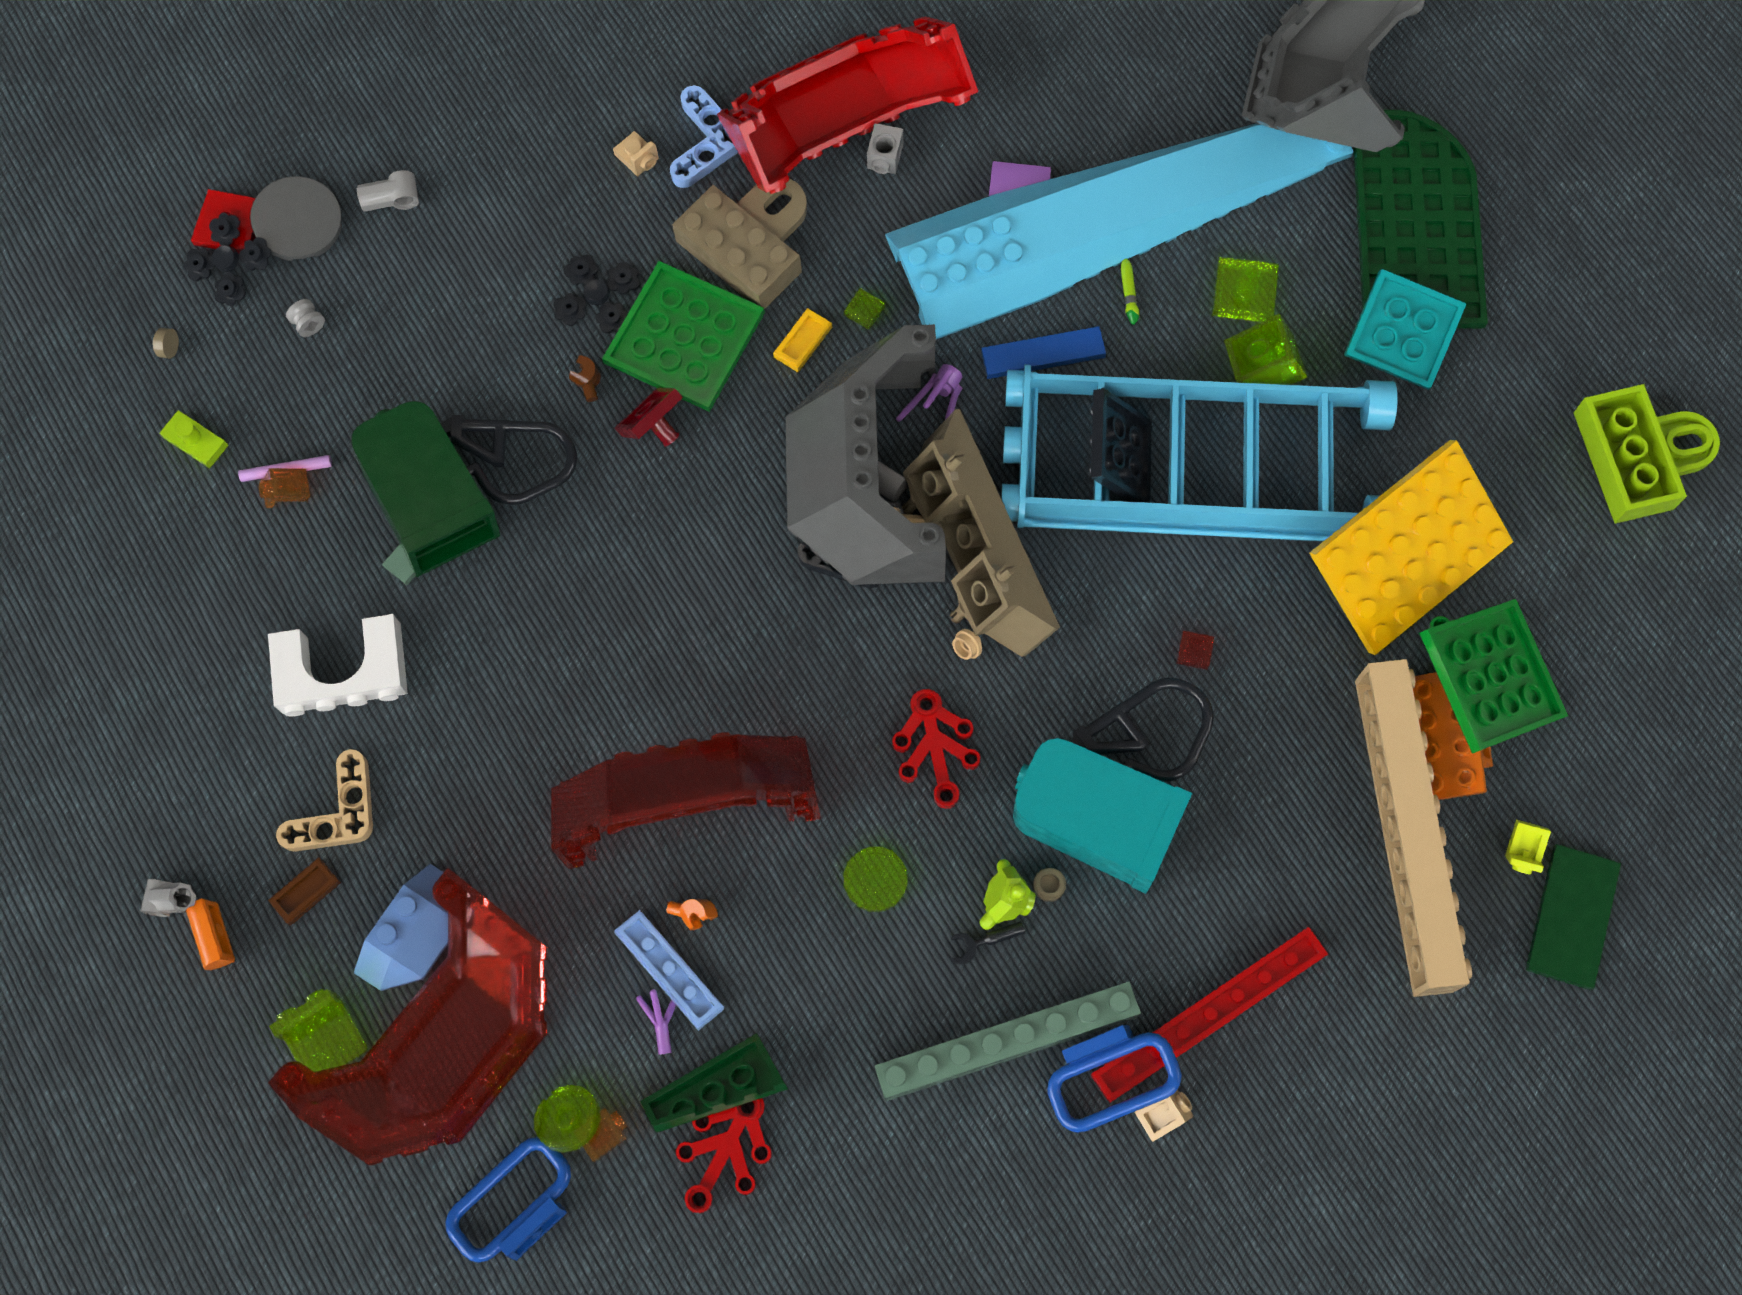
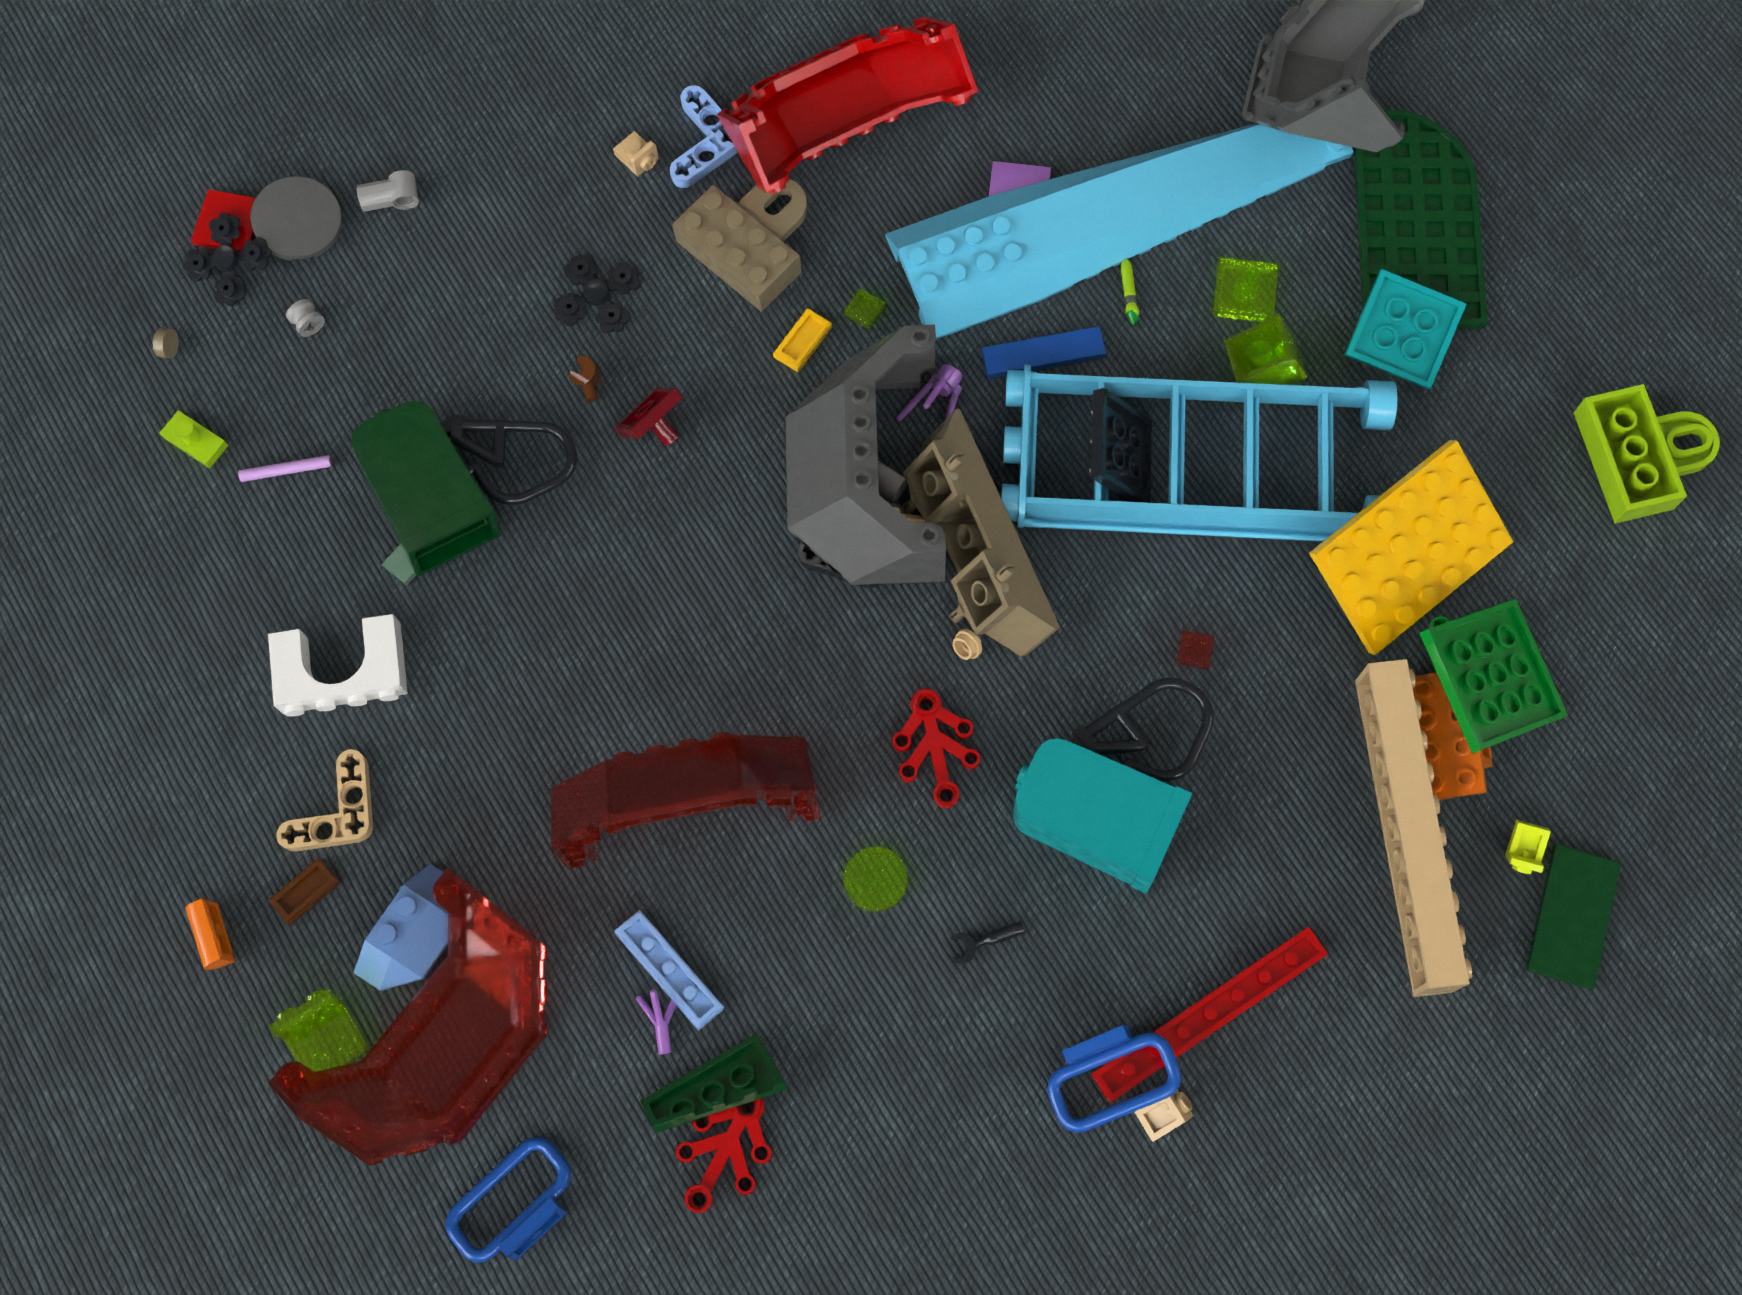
(164, 898): light grey piece -> none
(284, 485): clear orange bracket -> none
(567, 1118): clear neon green tile -> none
(608, 1135): clear orange bracket -> none
(684, 335): green plate -> none
(692, 911): orange piece -> none
(885, 138): light grey brick -> none
(1006, 896): lime rock -> none
(1007, 1041): sand green brick -> none
(1049, 884): dark tan tile -> none

